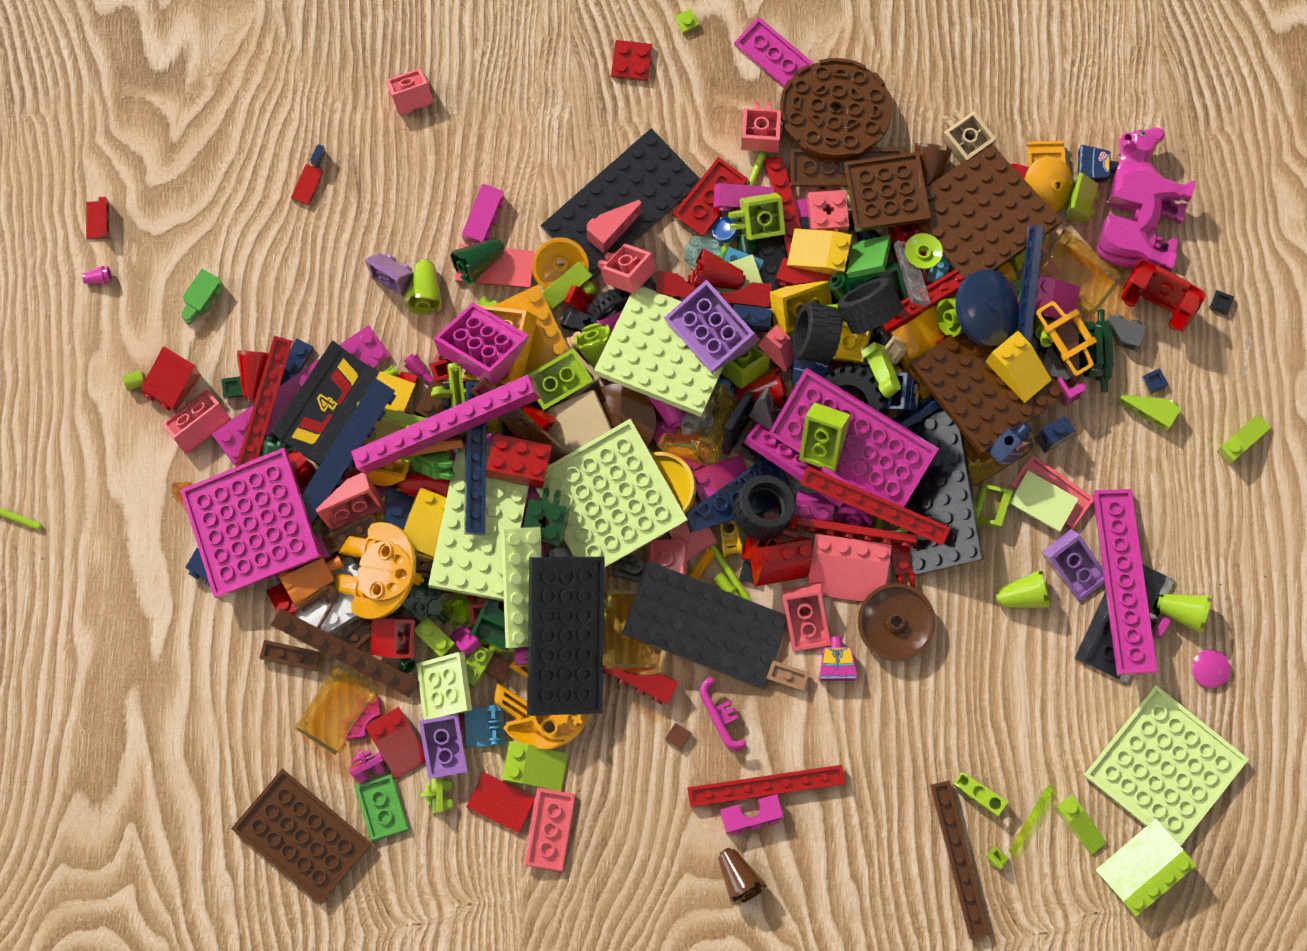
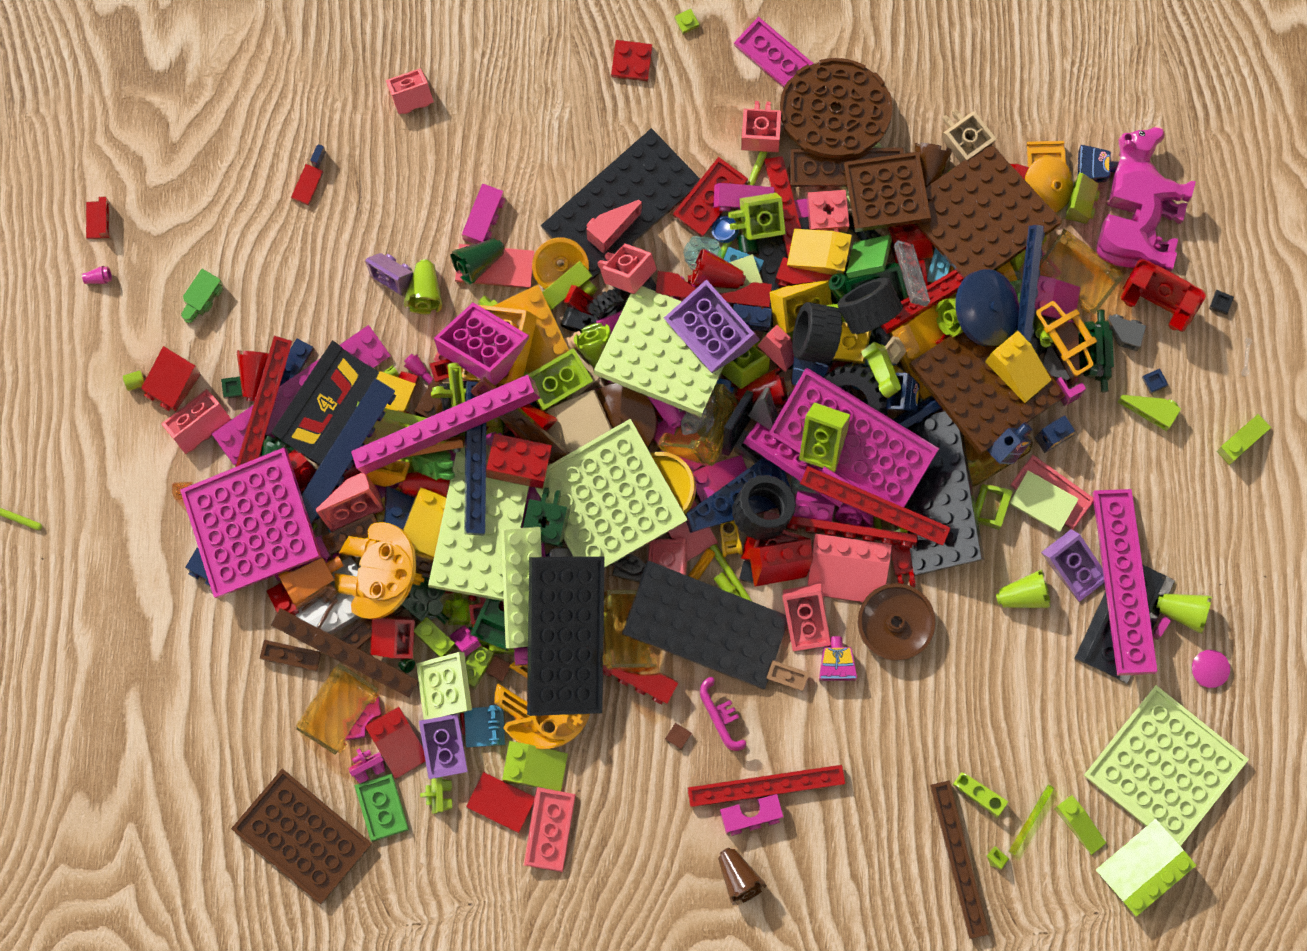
(927, 244): lime dish -> none

